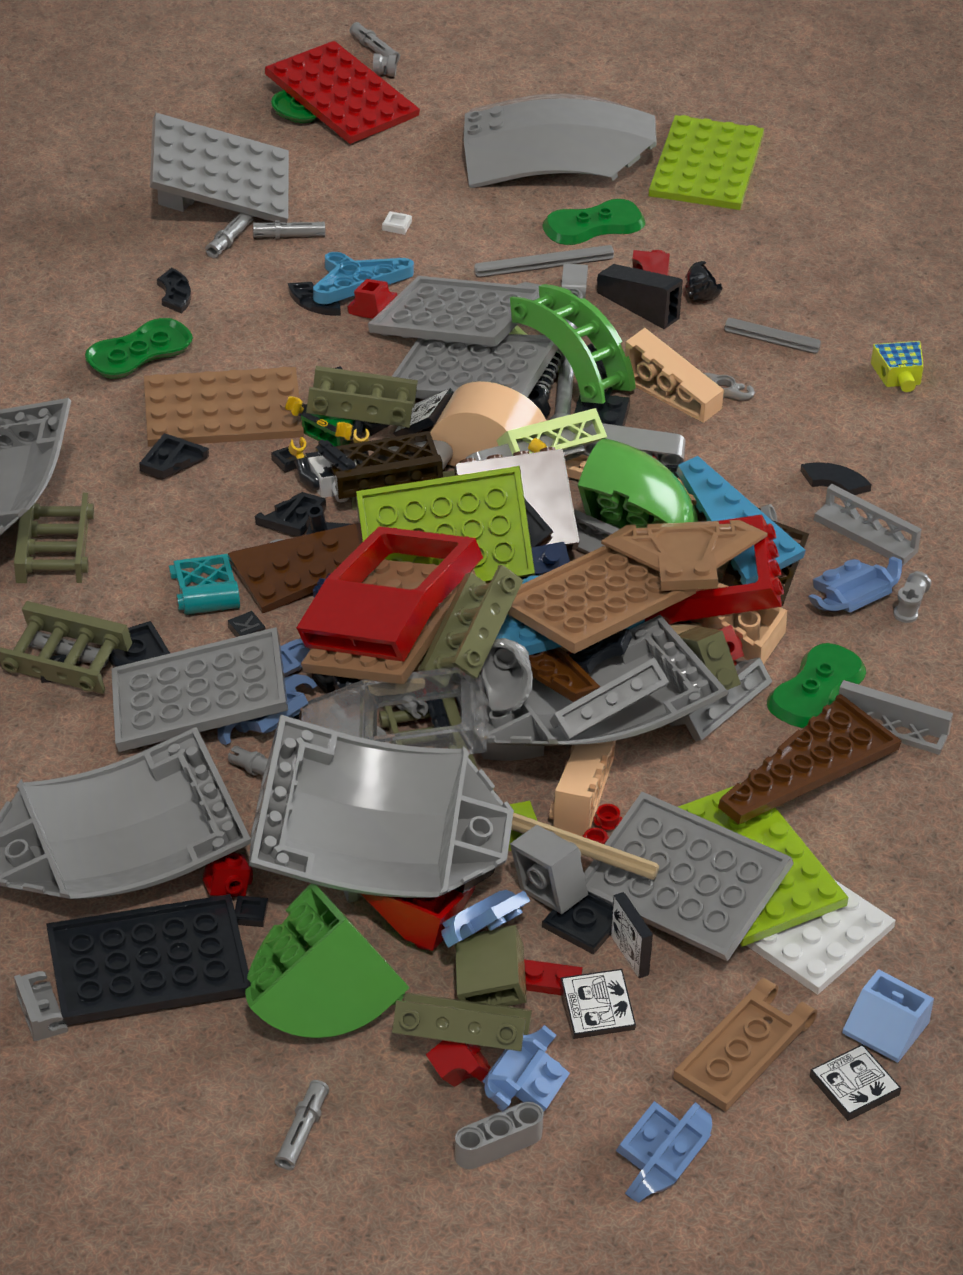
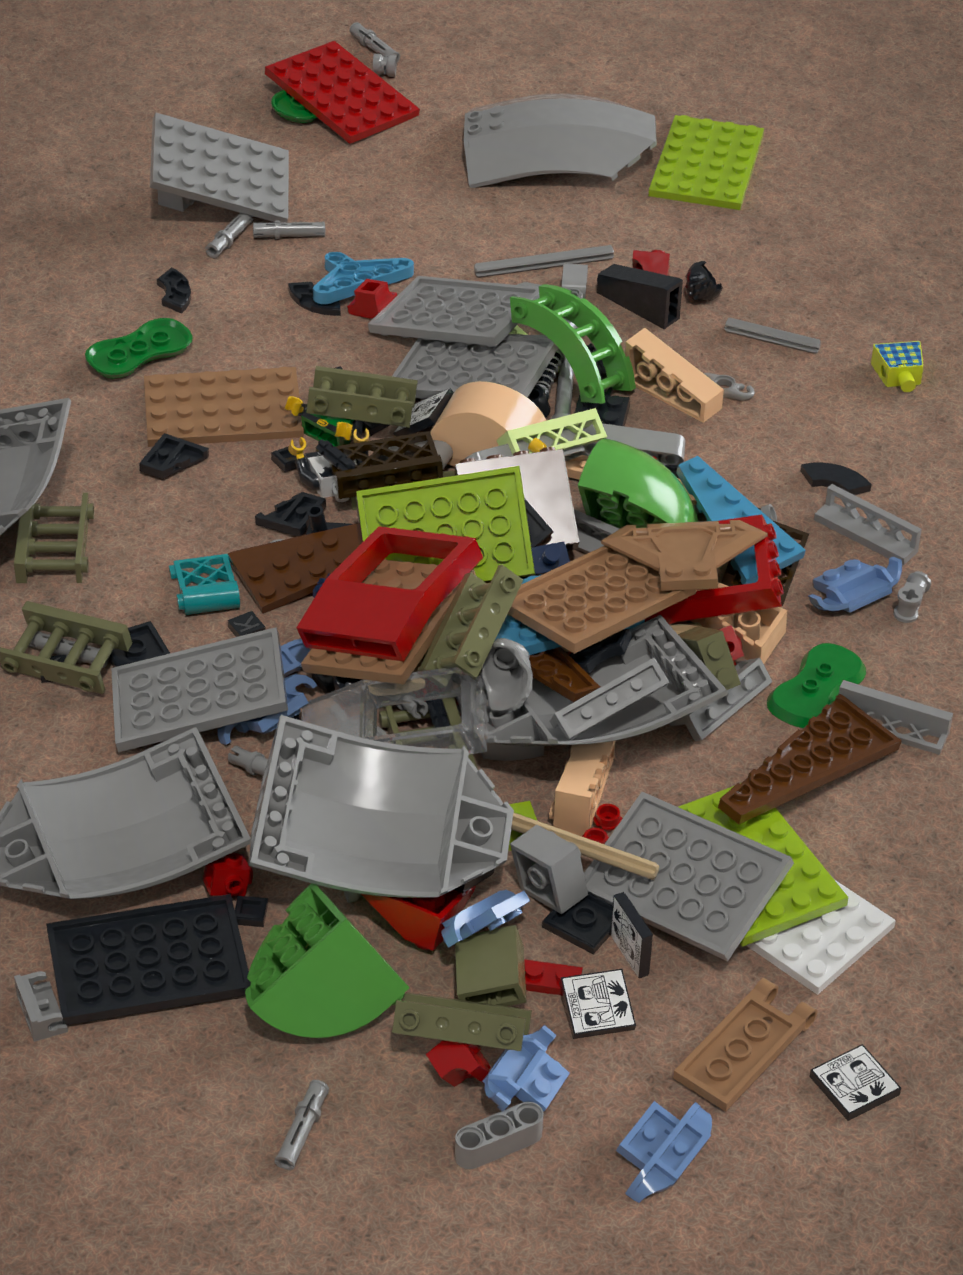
(397, 222): white tile -> none
(581, 225): green plate -> none
(888, 1016): light blue slope -> none

